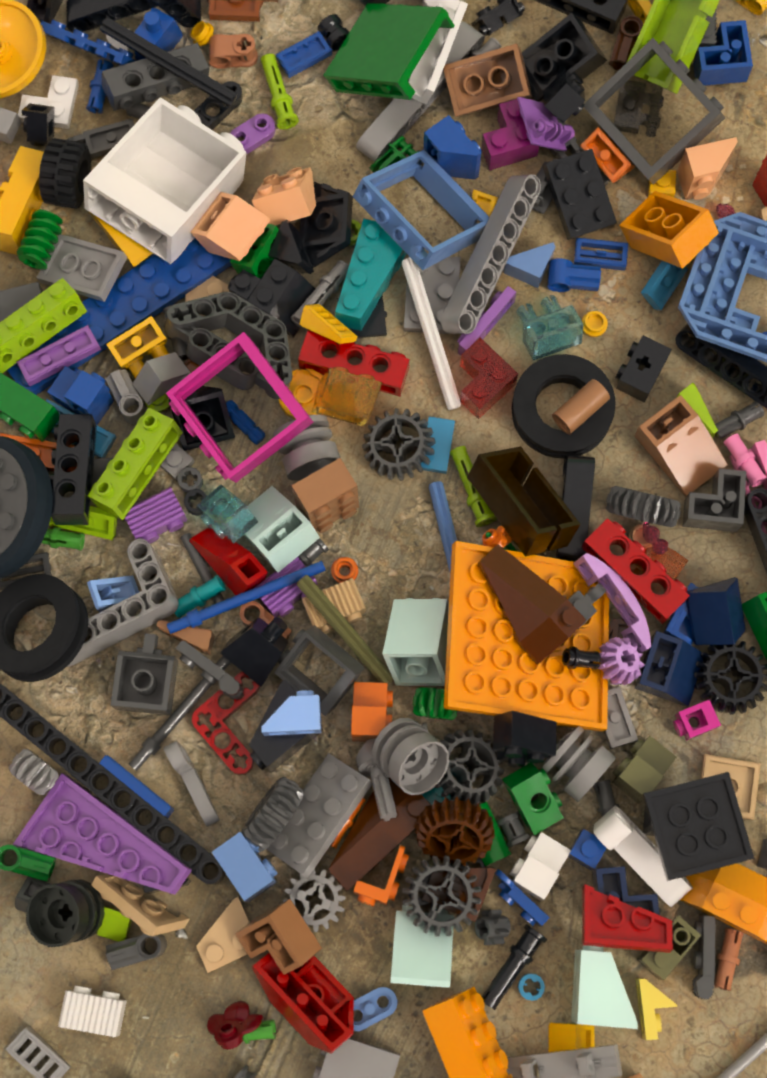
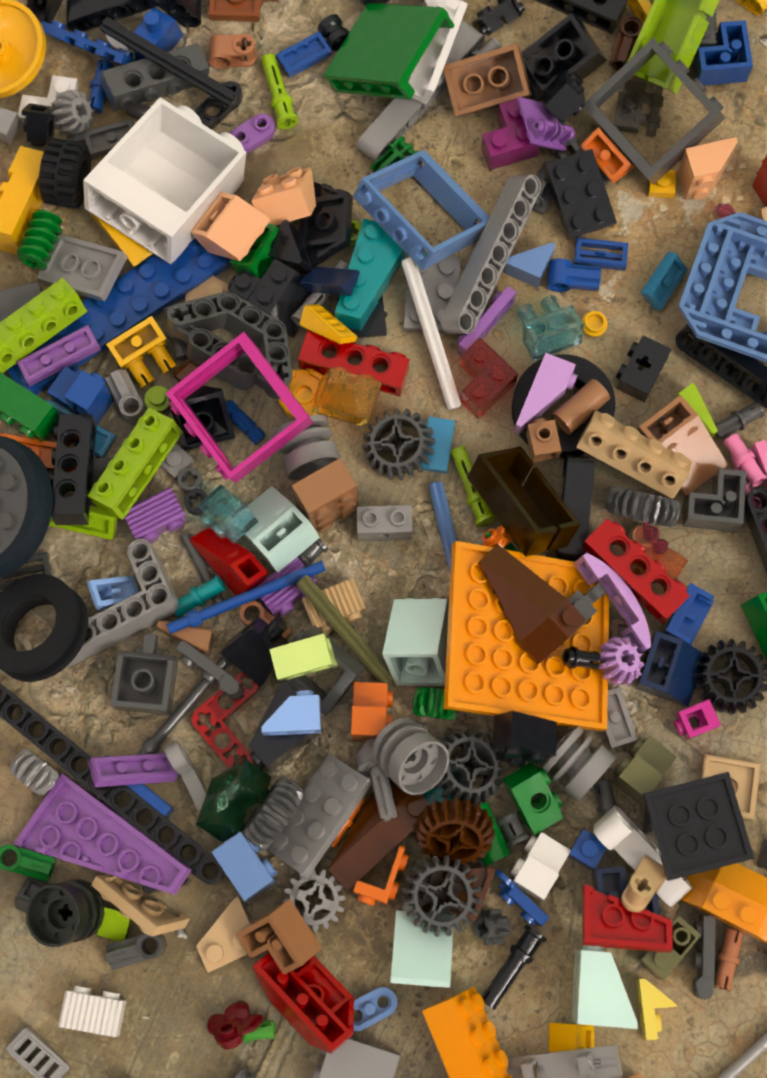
(58, 538): bright green pin -> none
(72, 112): none -> light grey gear
(131, 770): none -> medium lavender tile
(160, 376): light grey slope -> none
(201, 33): yellow plate -> none
(230, 797): none -> clear green brick
(303, 657): none -> yellowish green hinge
(330, 280): none -> dark blue slope
(344, 562): orange plate -> none
(384, 523): none -> light grey brick
(453, 149): blue slope -> none
(485, 201): yellow tile -> none
(534, 978): dark azure bush -> none
(543, 440): none -> medium nougat brick
(547, 389): none -> lavender slope
(635, 454): none -> tan brick
(643, 885): none -> tan piece
(669, 229): light orange brick -> none
(716, 613): dark blue slope -> none

